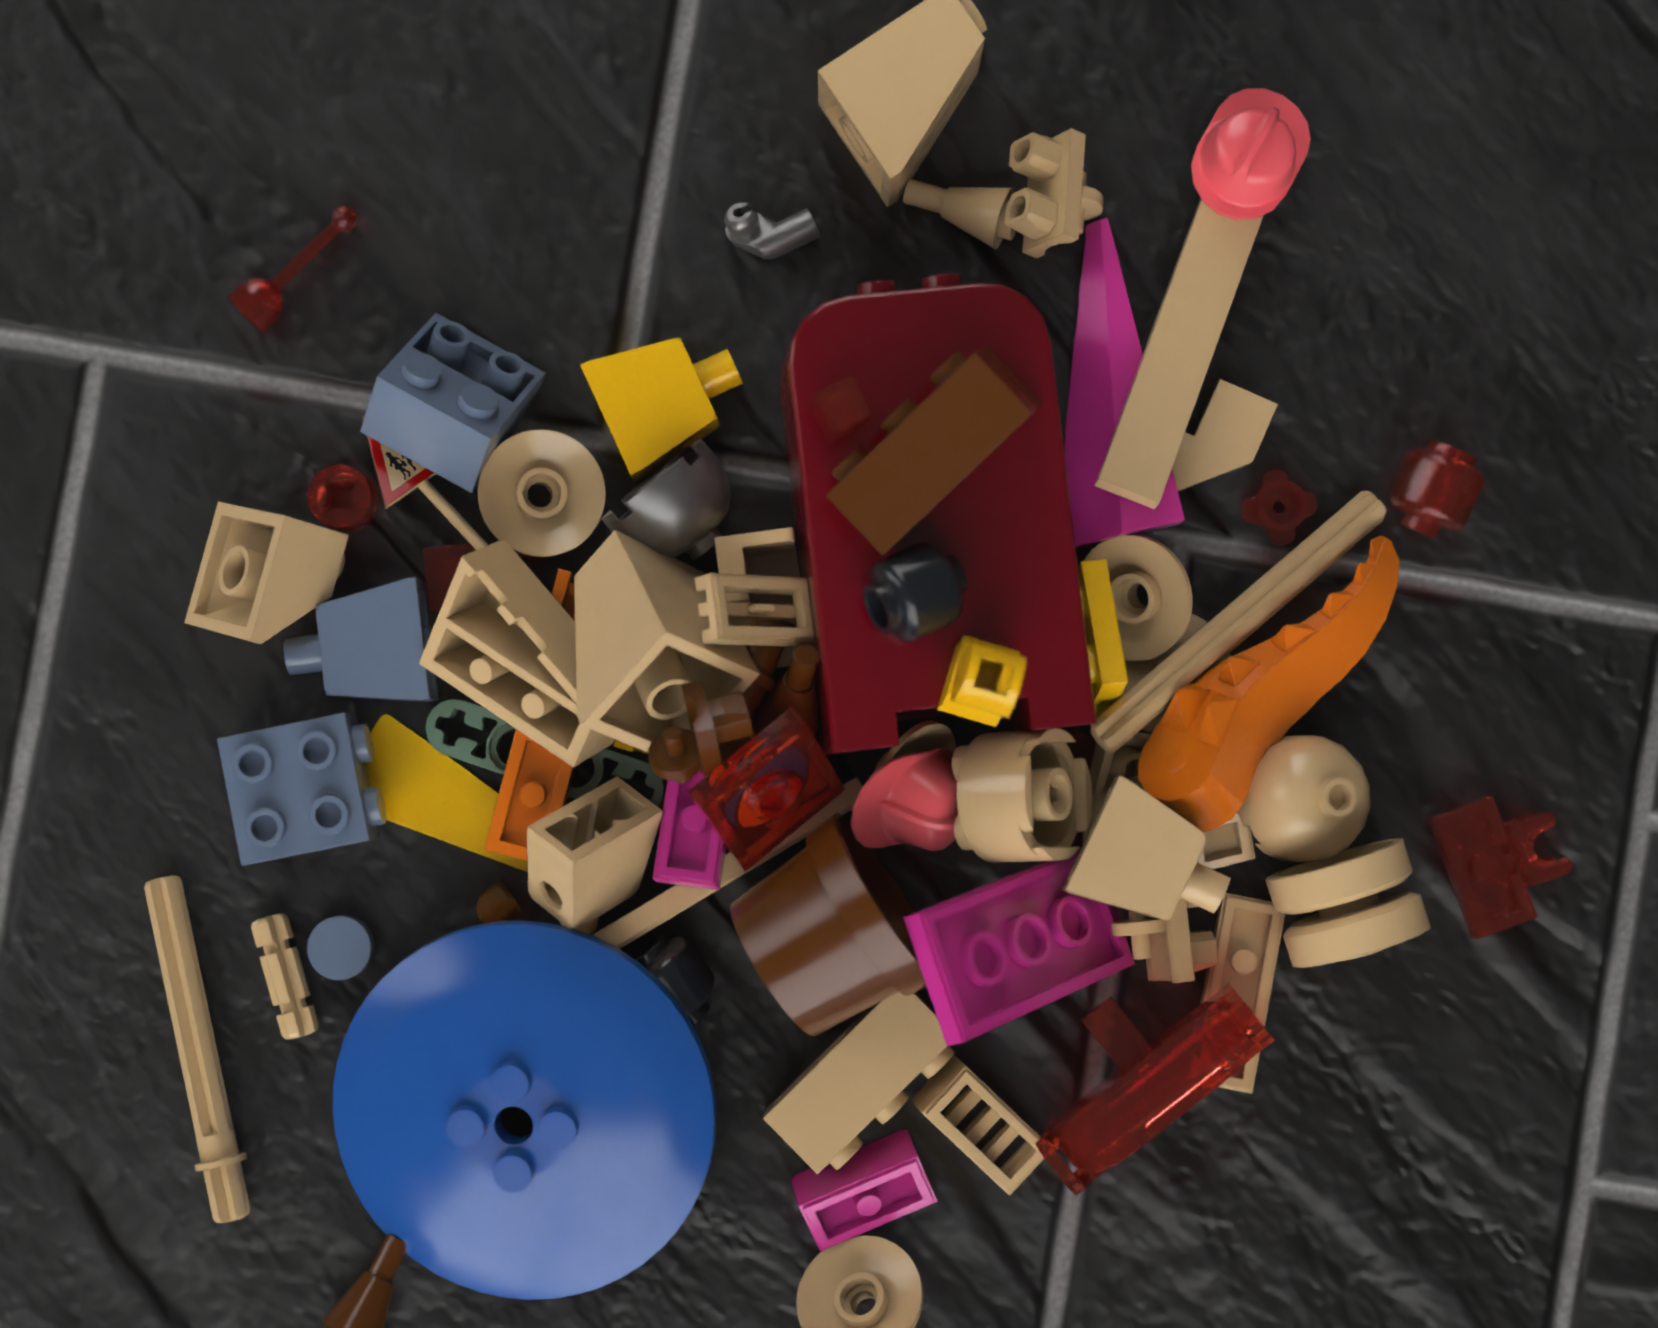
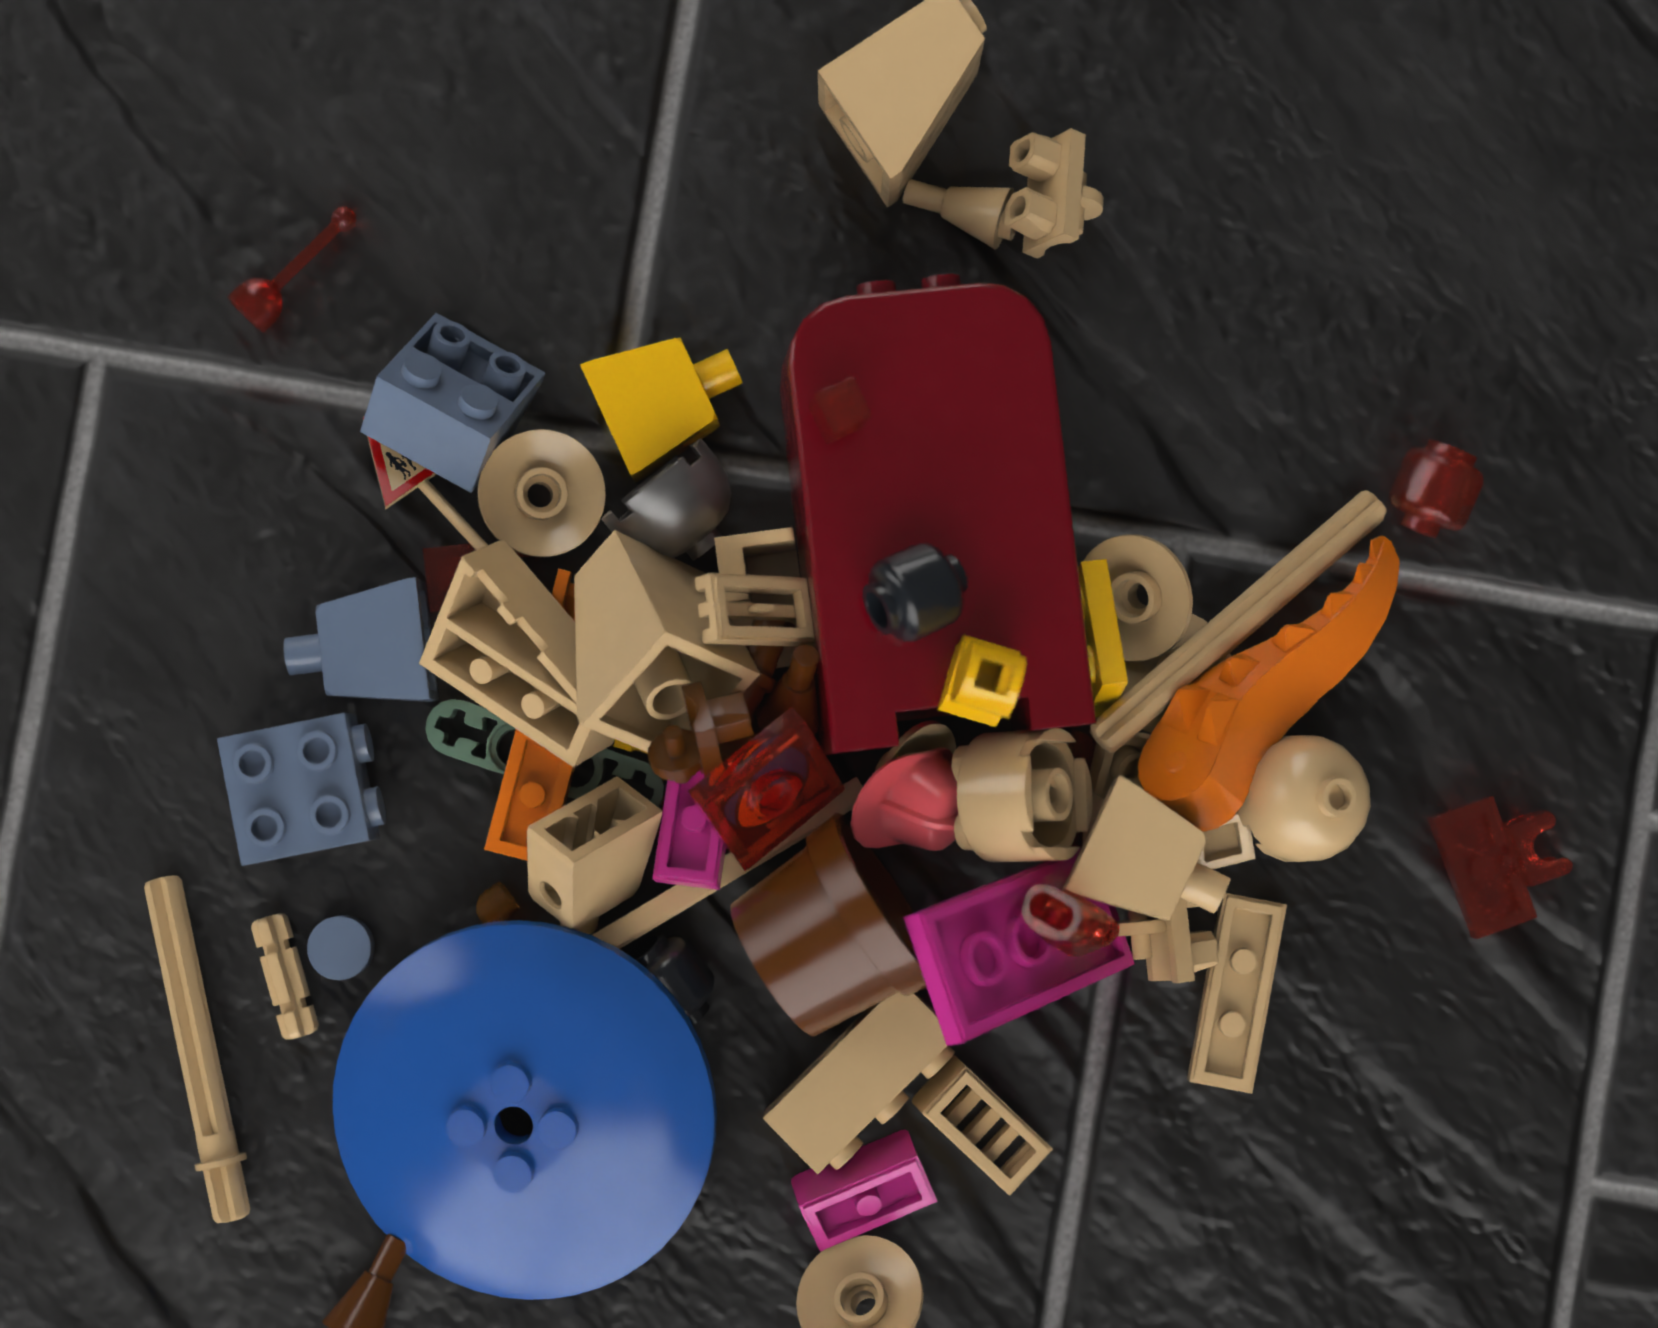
(263, 572): tan slope -> none
(353, 507): clear red wheel -> none
(432, 791): yellow sticker -> none
(766, 237): flat silver arm -> none
(931, 446): reddish brown wedge -> none
(1068, 920): none -> clear red piece
(1100, 378): dark pink wedge -> none
(1151, 1083): clear red piece -> none
(1177, 356): tan tile -> none
(1225, 435): tan tile -> none
(1250, 153): coral piece -> none
(1296, 507): clear red plate -> none
(1350, 913): tan wheel -> none

